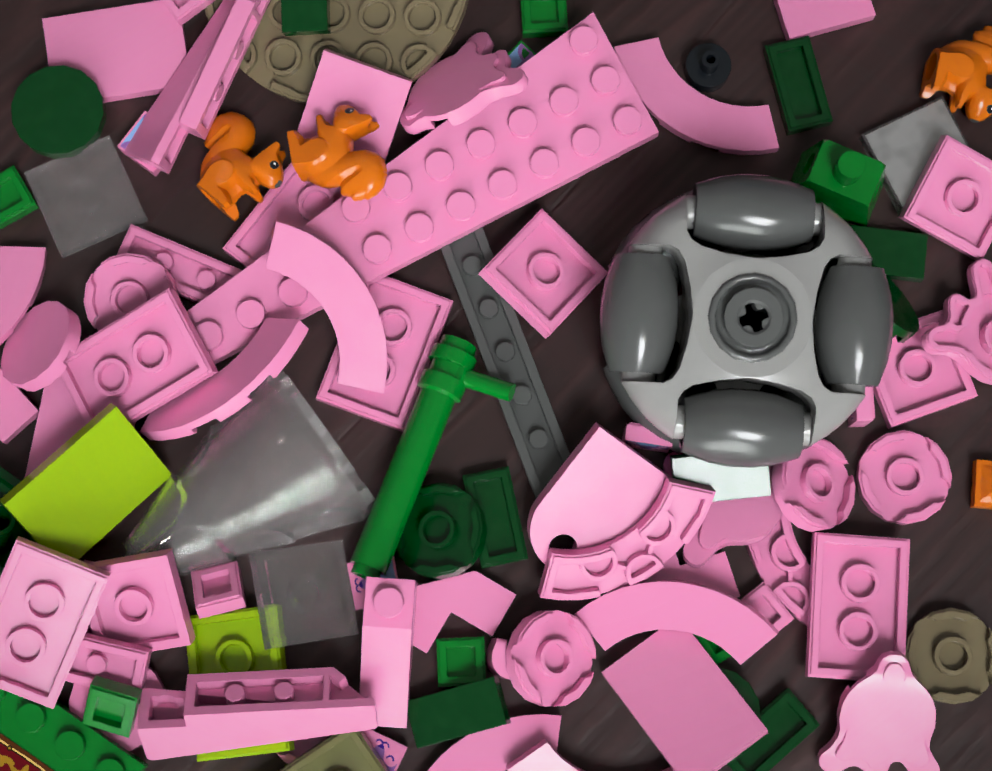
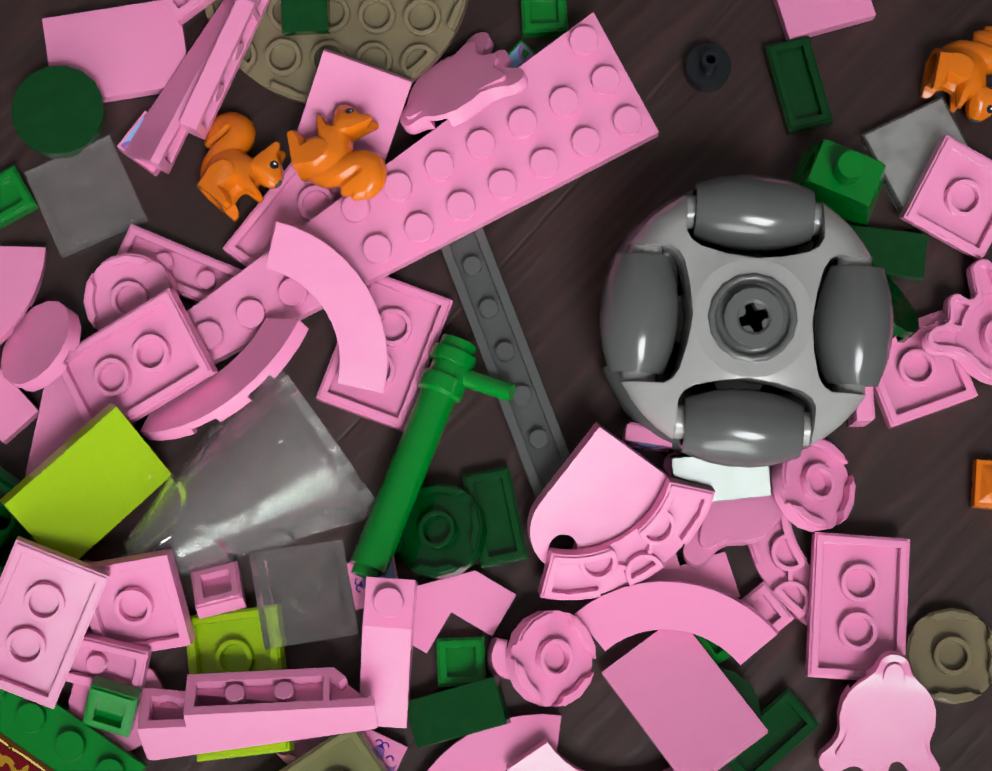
(543, 273): bright pink tile -> none
(690, 113): bright pink tile -> none
(903, 477): bright pink tile -> none

